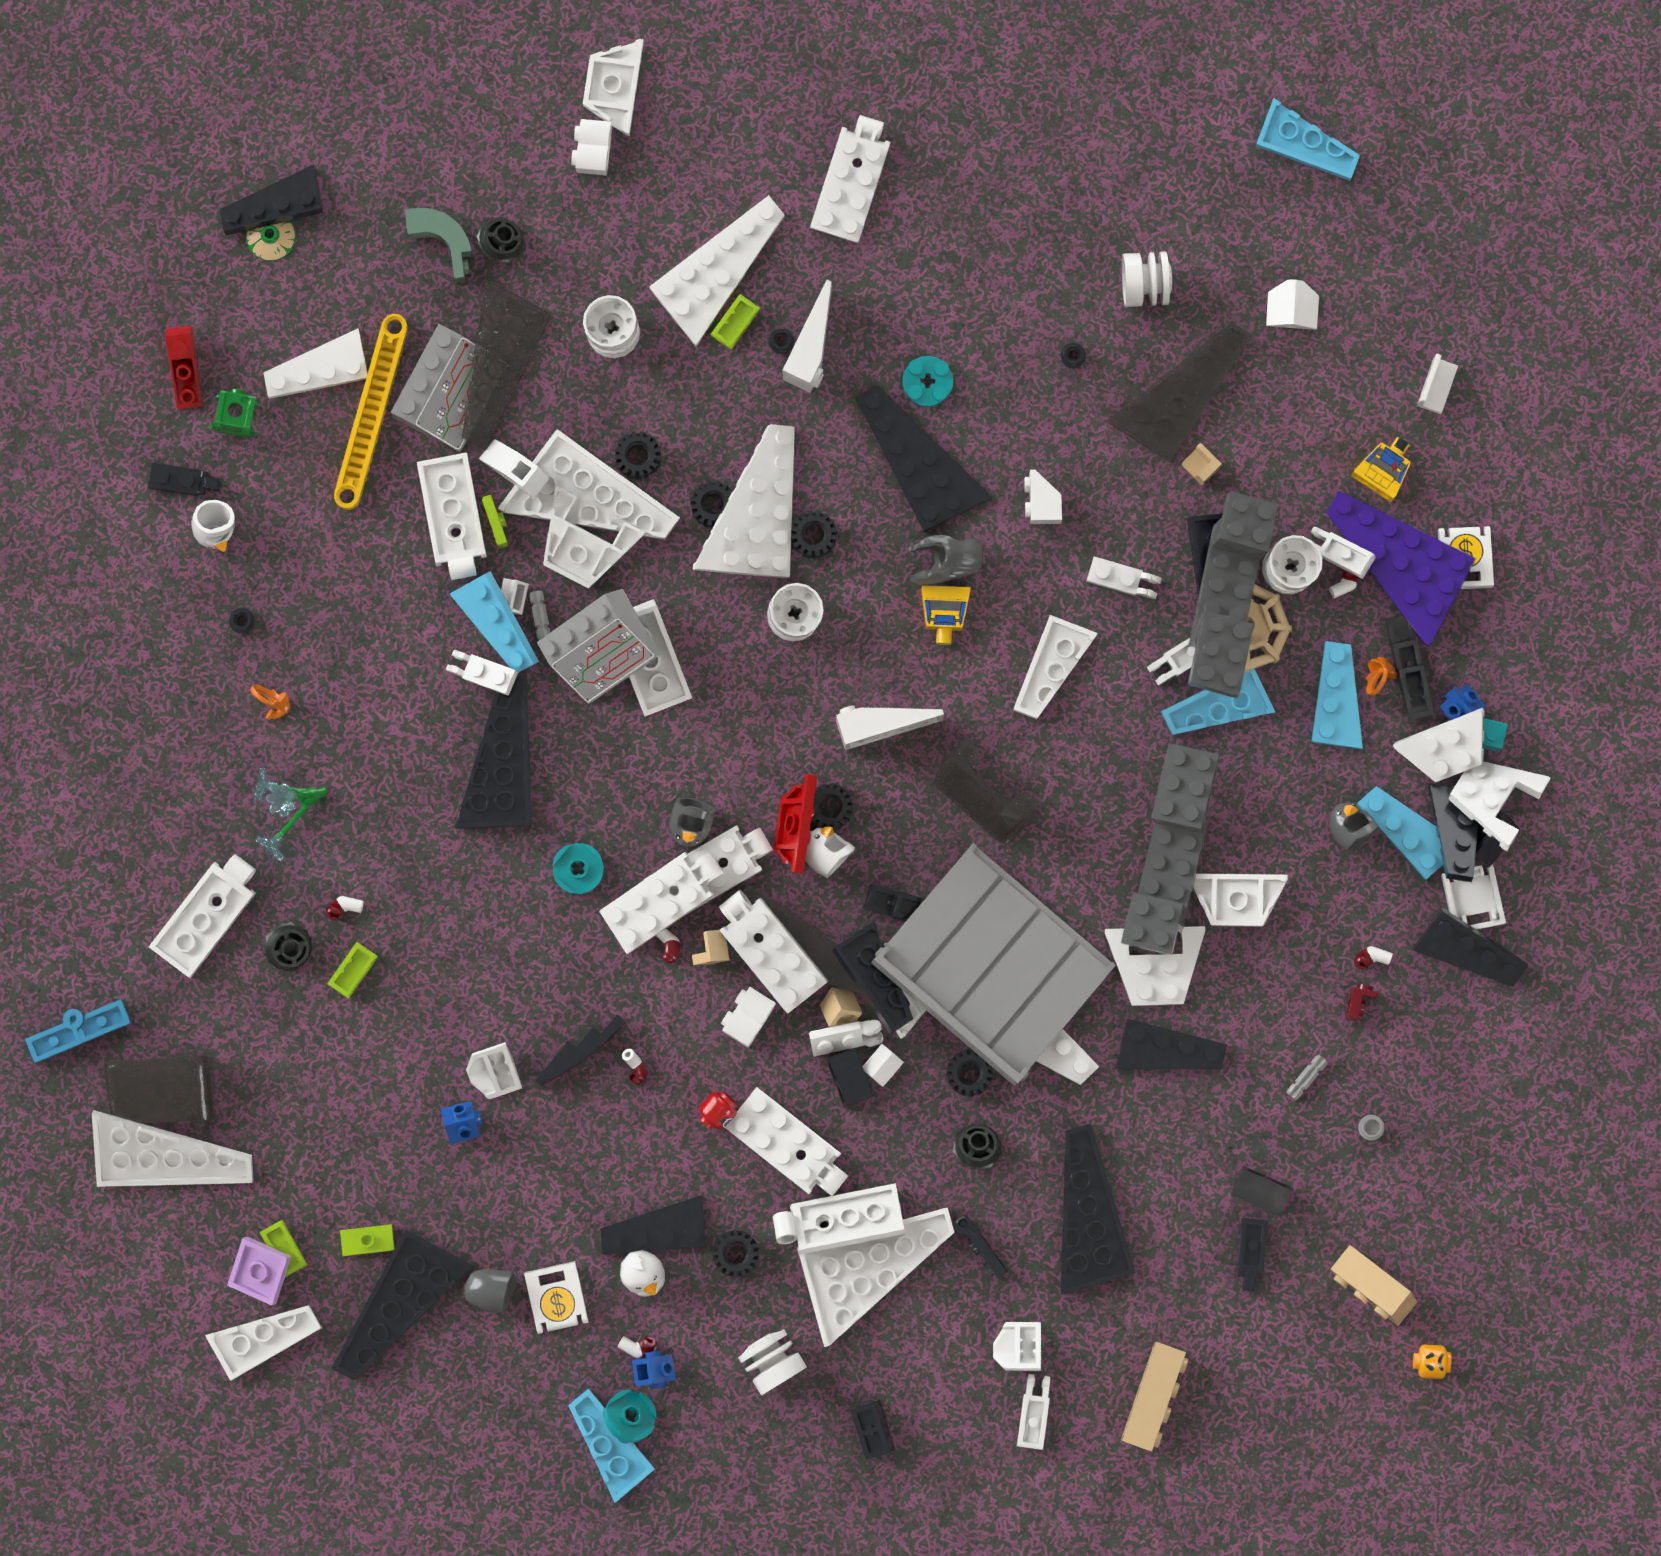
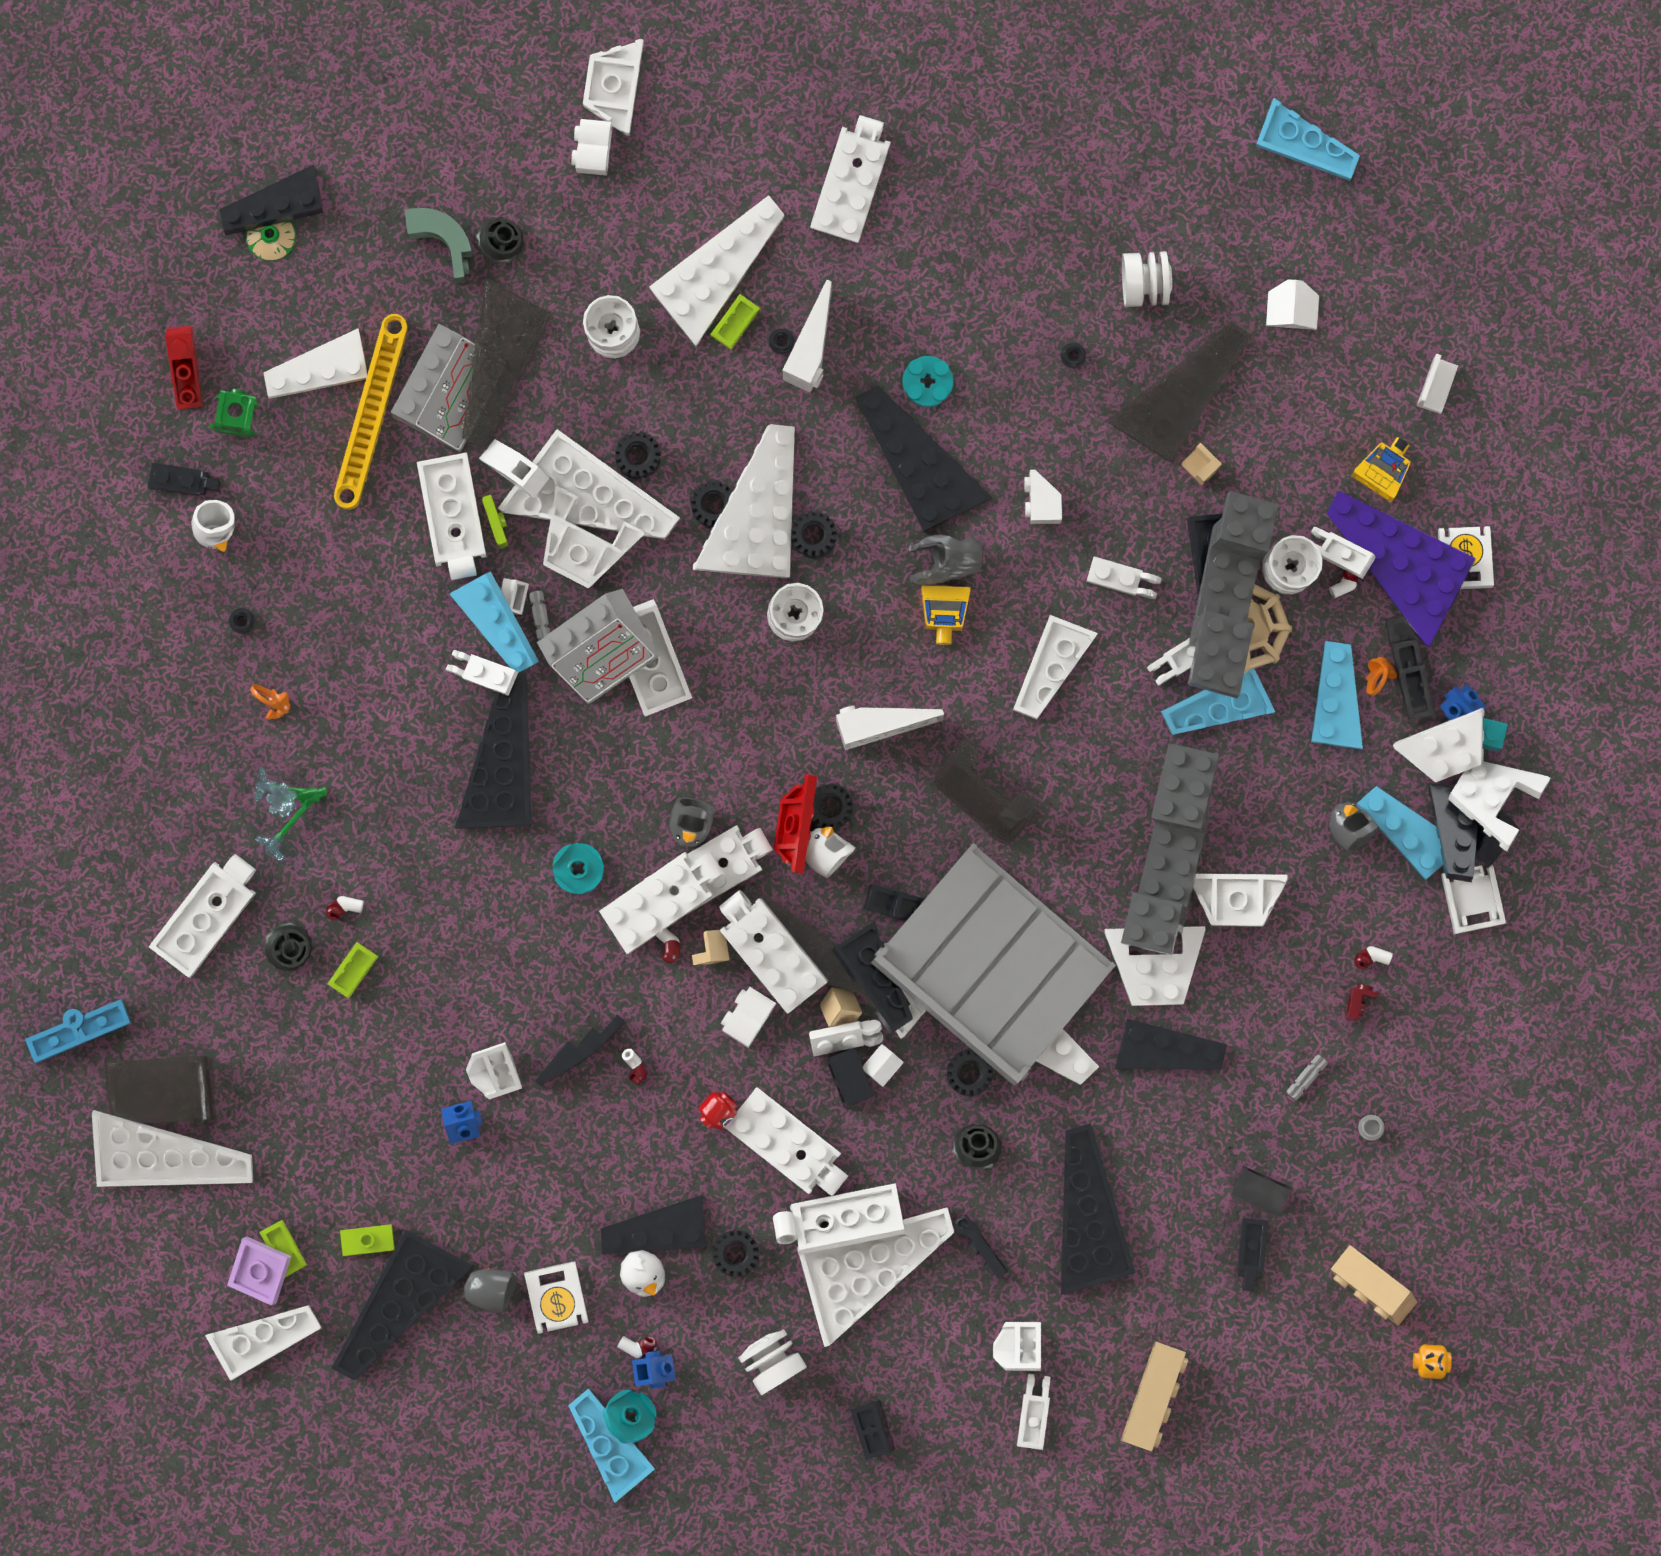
(1467, 948): black wing -> none

